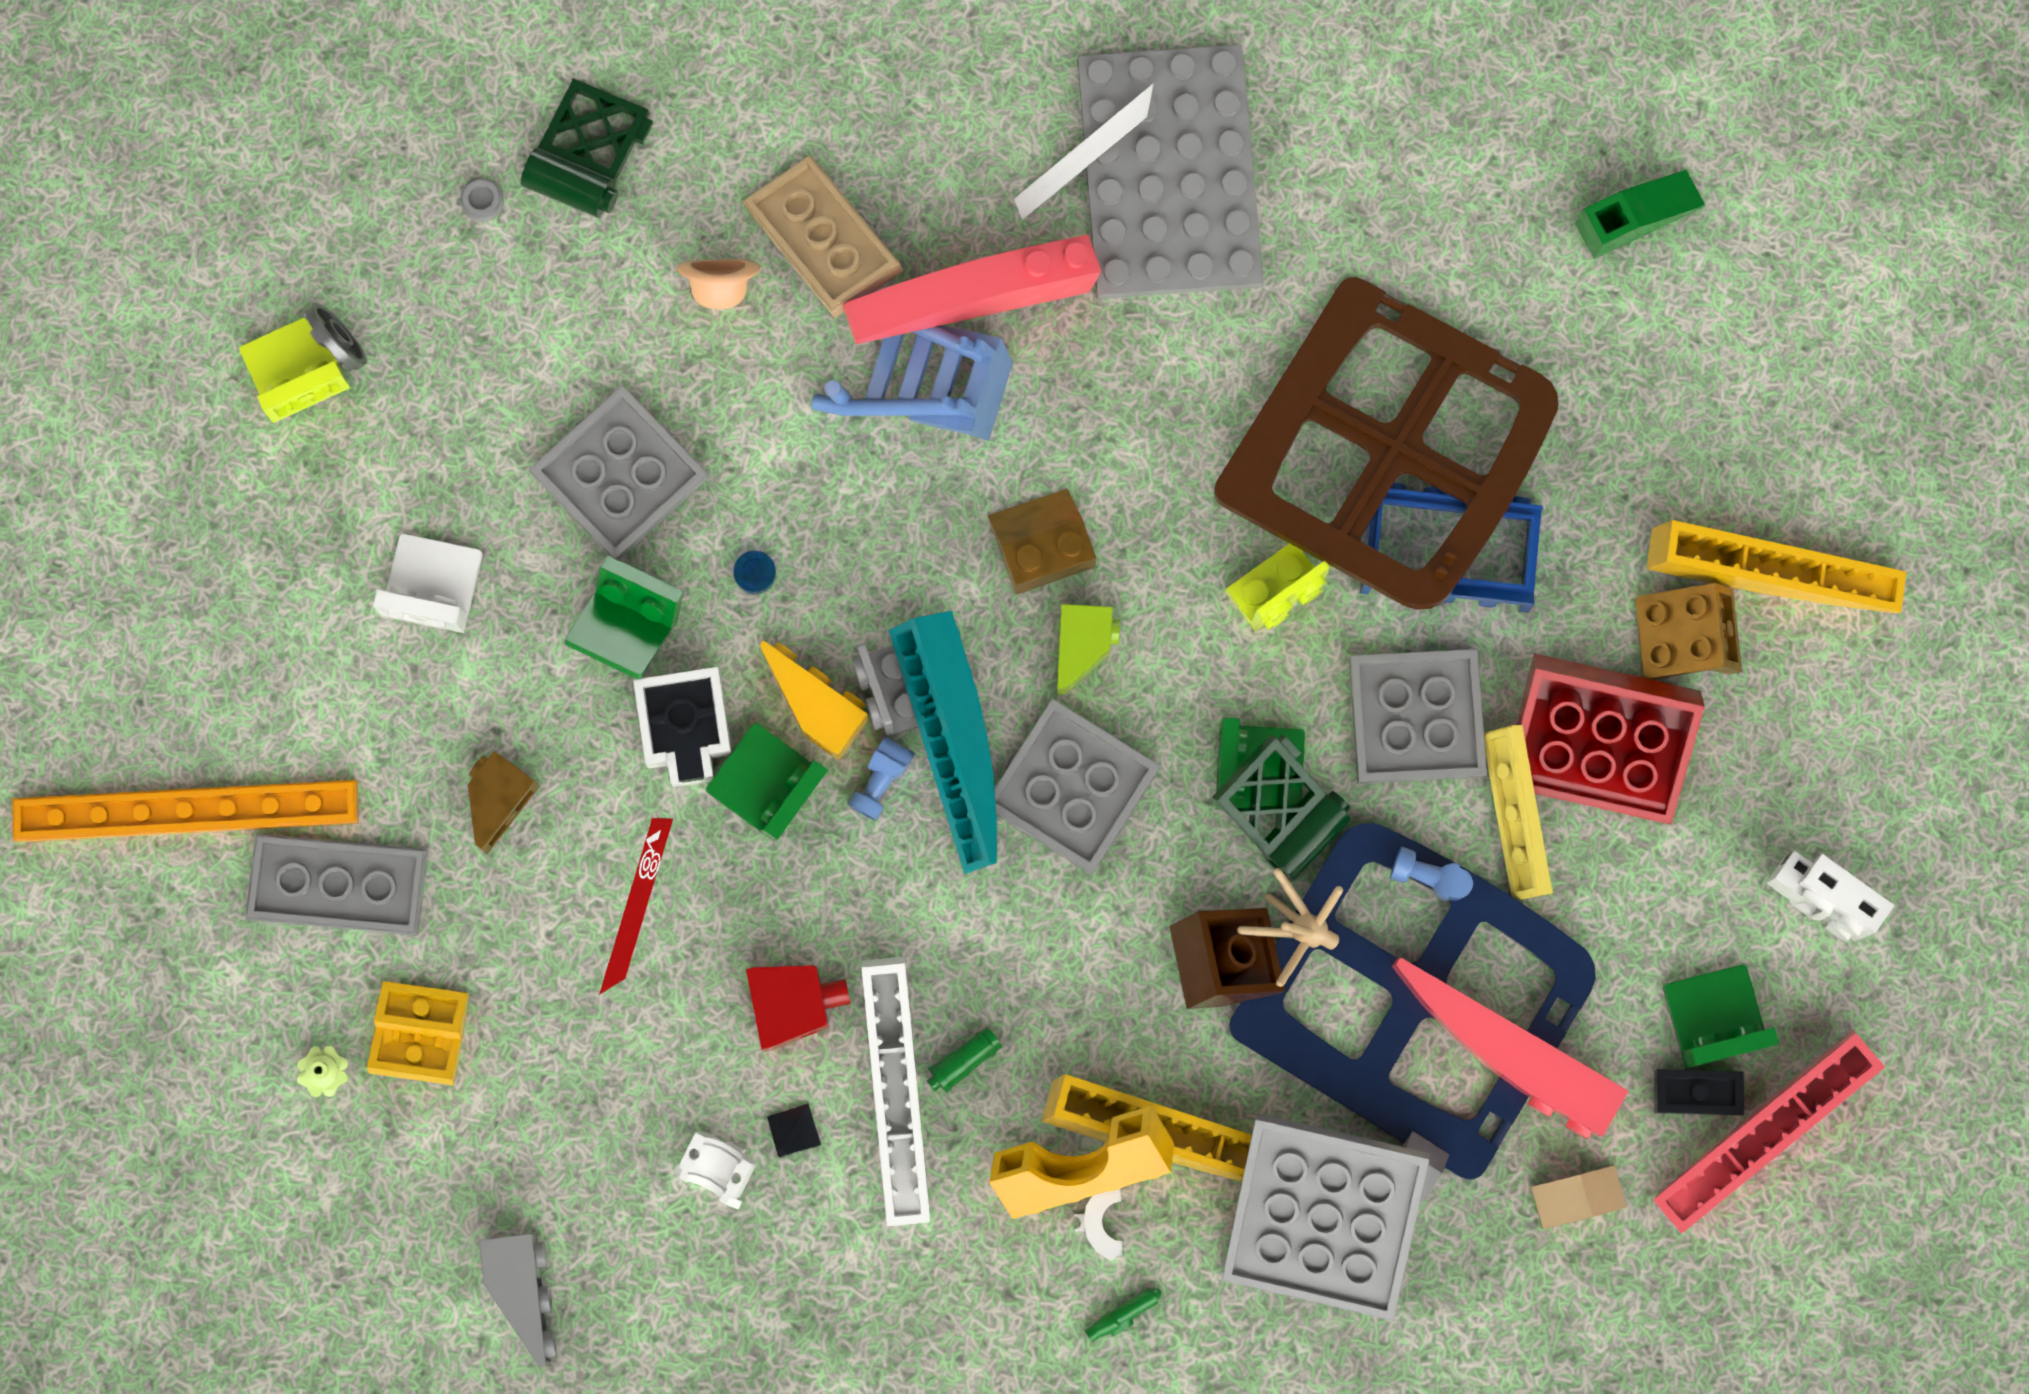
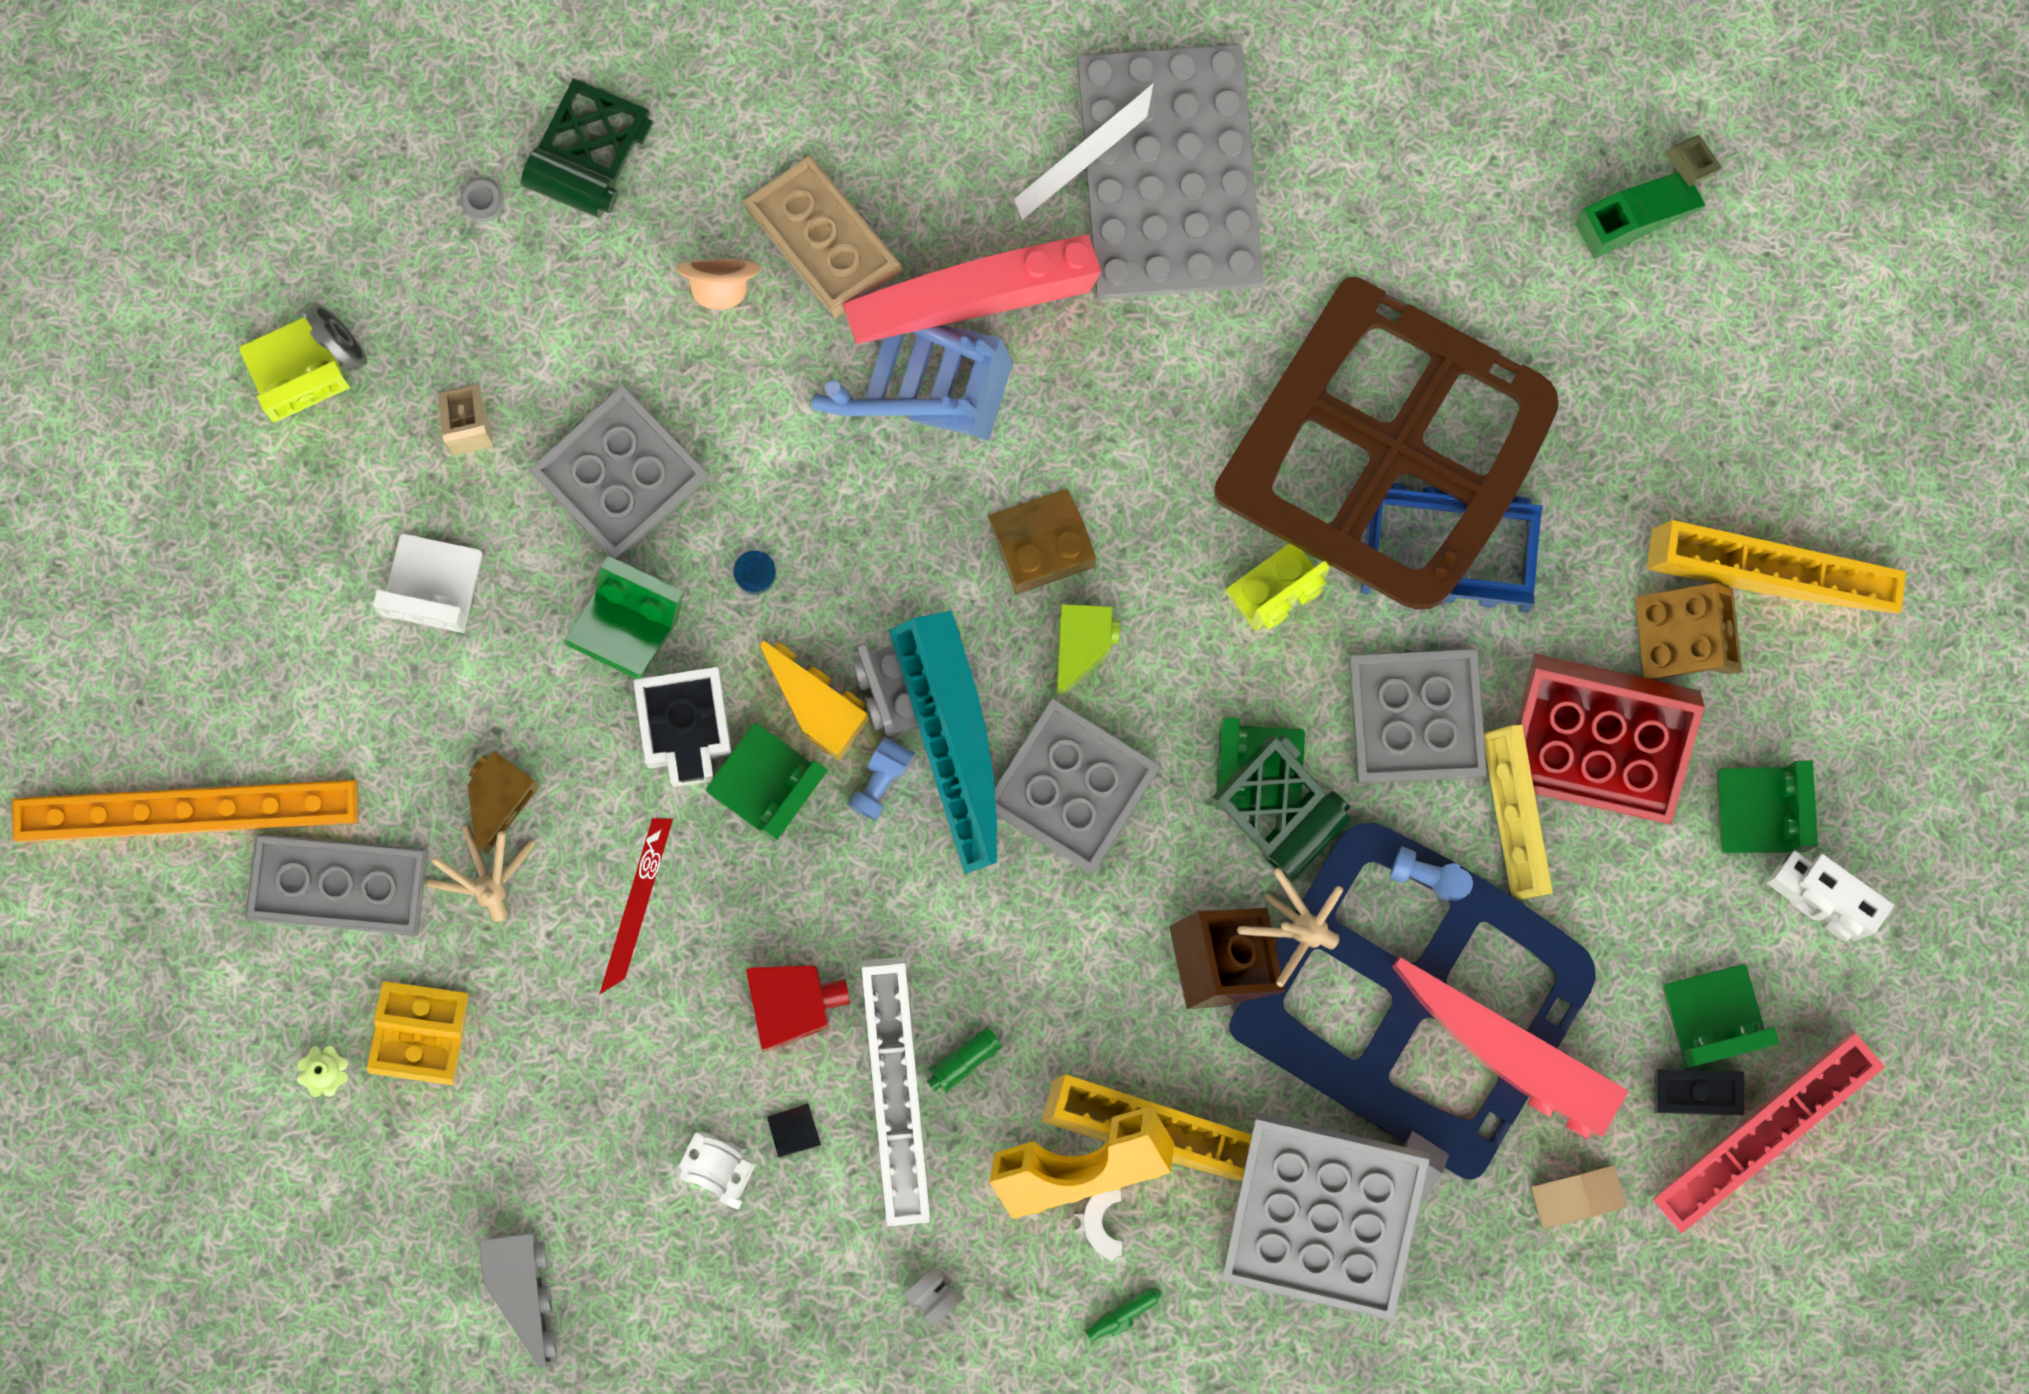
(464, 420): none -> tan slope
(488, 886): none -> tan plant
(933, 1296): none -> light grey wheel
(1693, 160): none -> olive tile
(1767, 809): none -> green bracket

